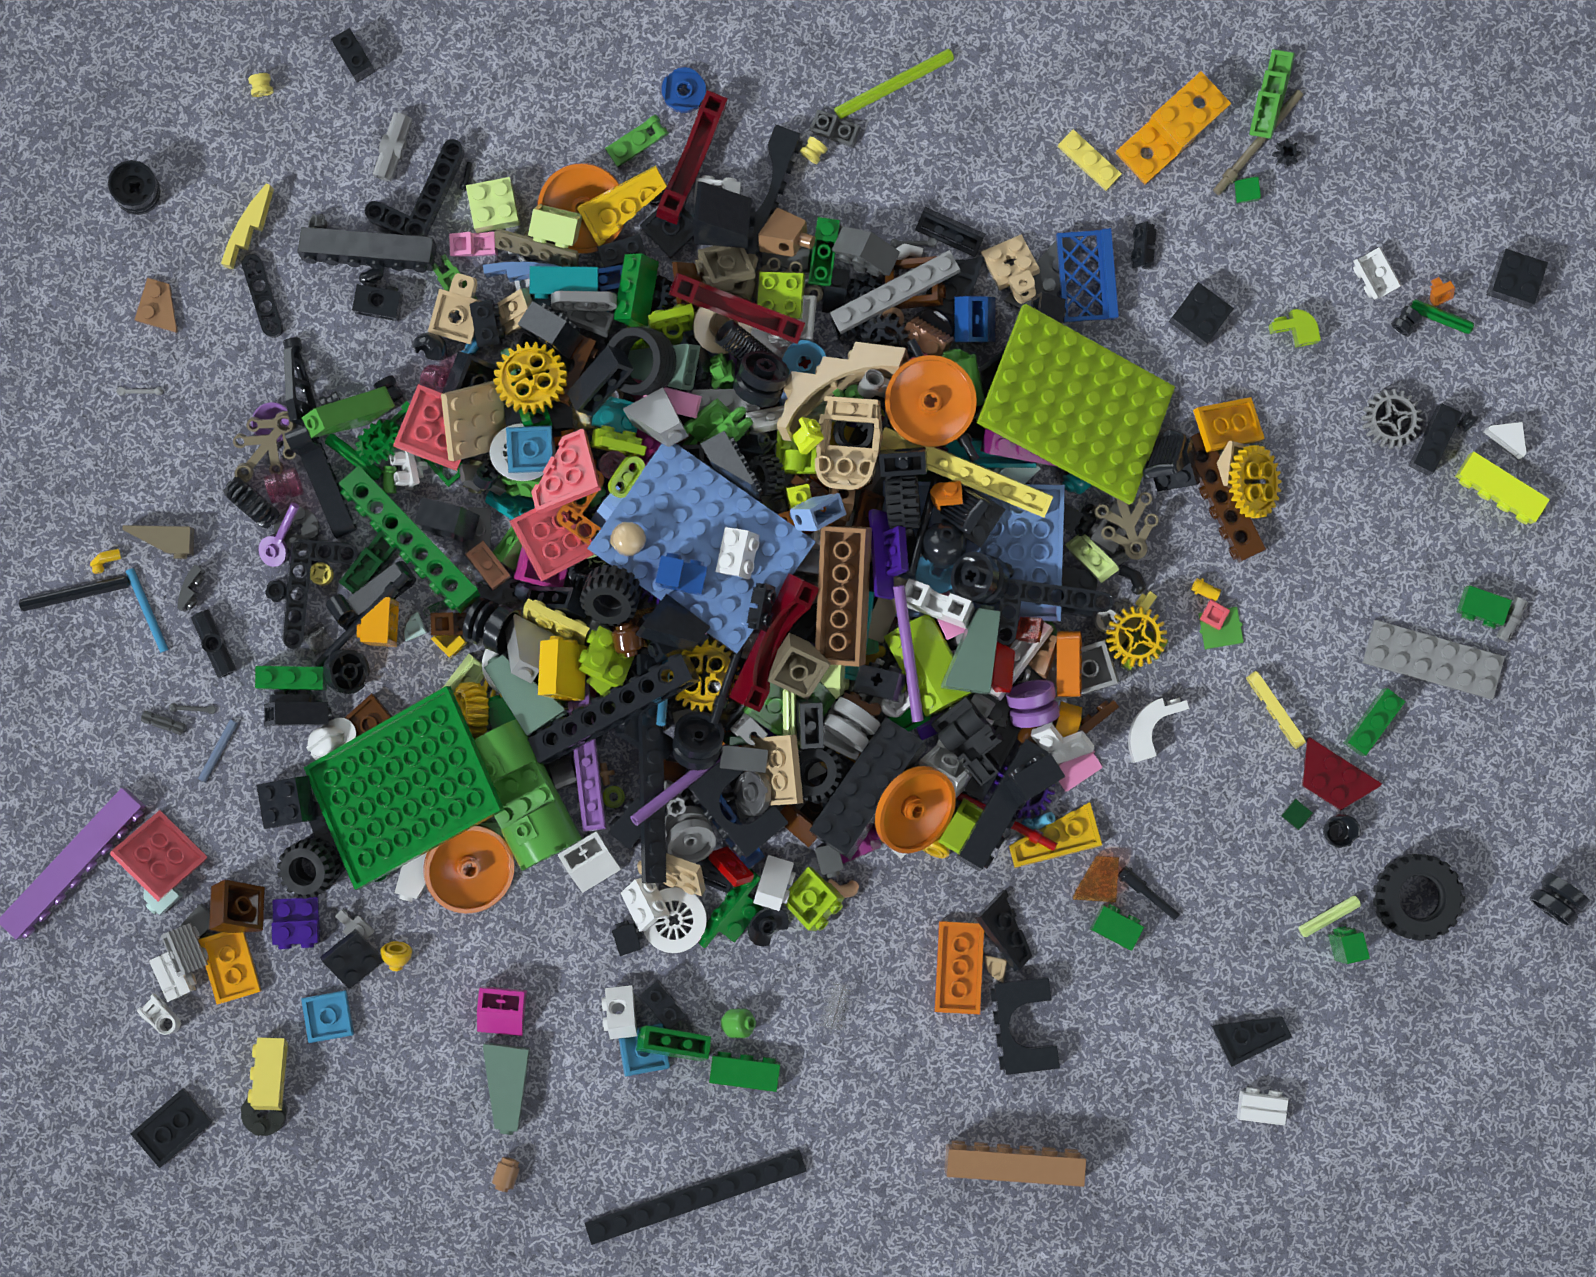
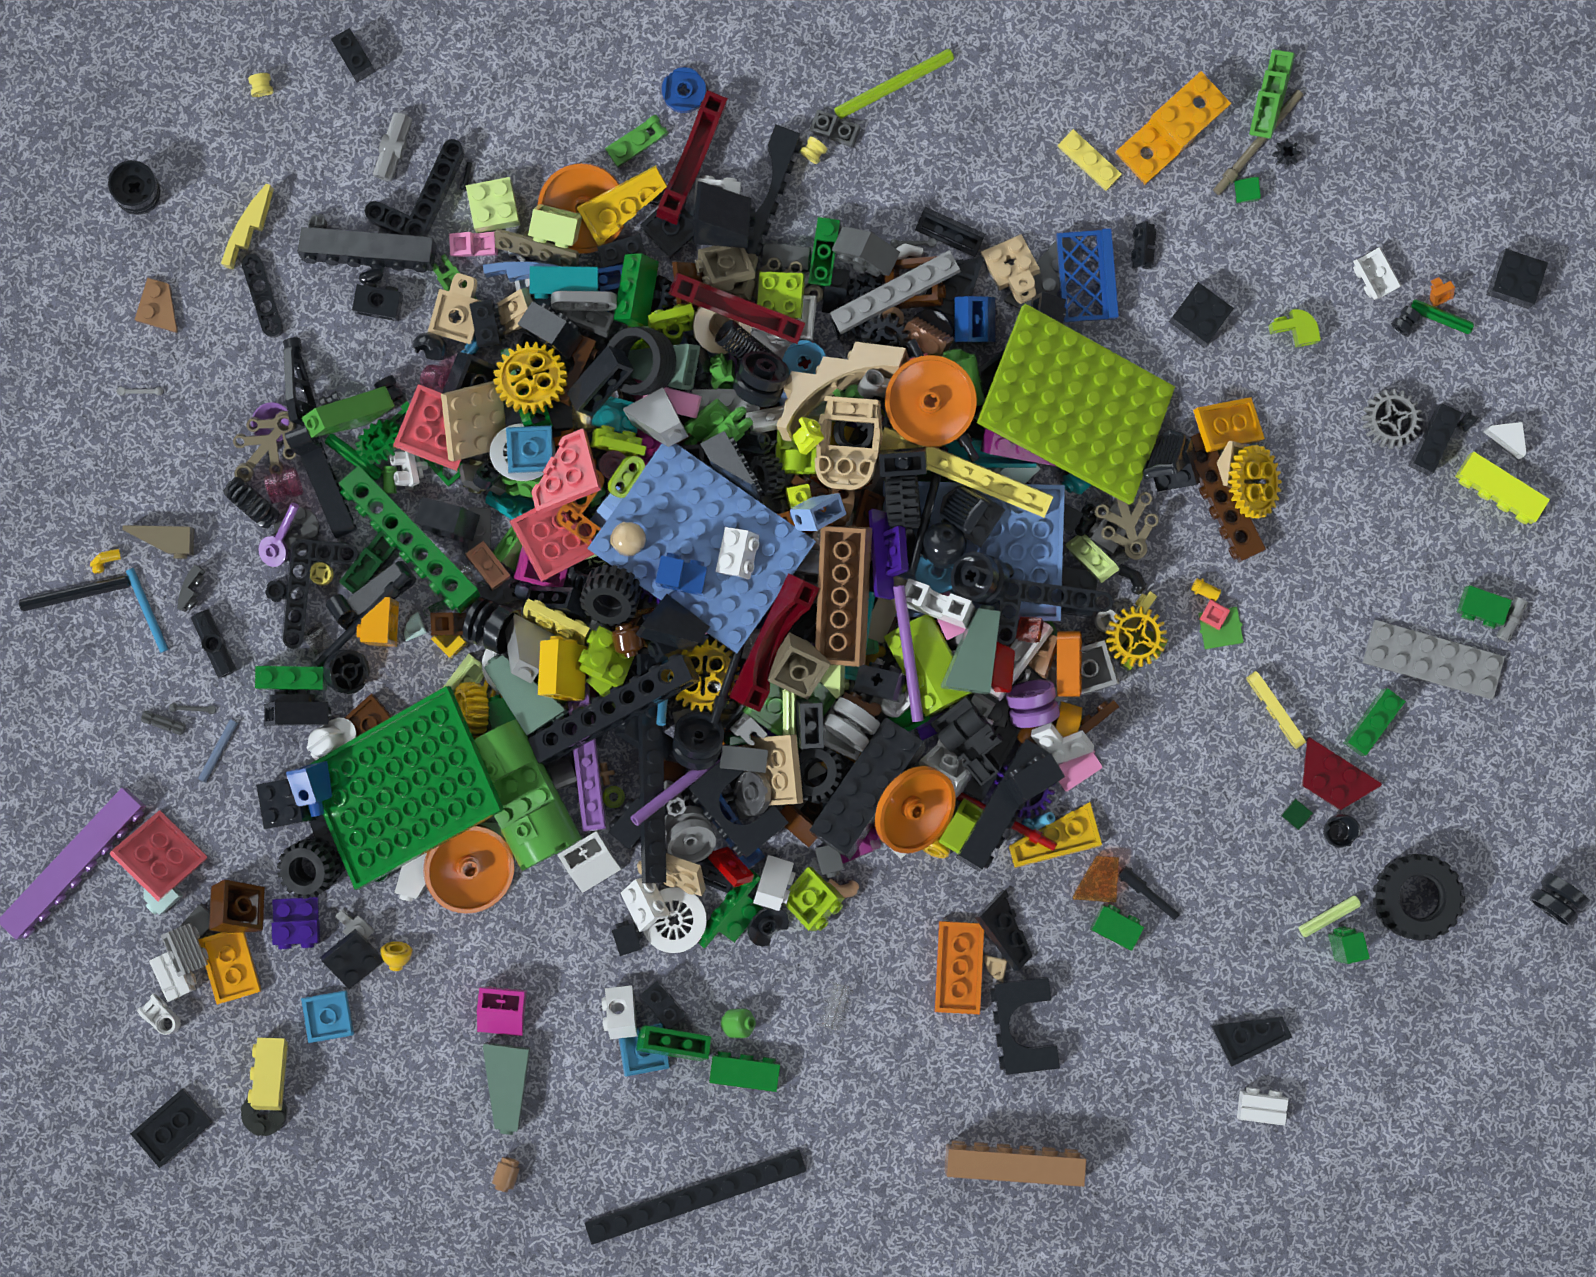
(311, 786): none -> blue torso
(761, 617): black hinge -> none
(784, 234): medium nougat torso -> none
(946, 494): orange plate -> none
(1141, 729): white arch -> none

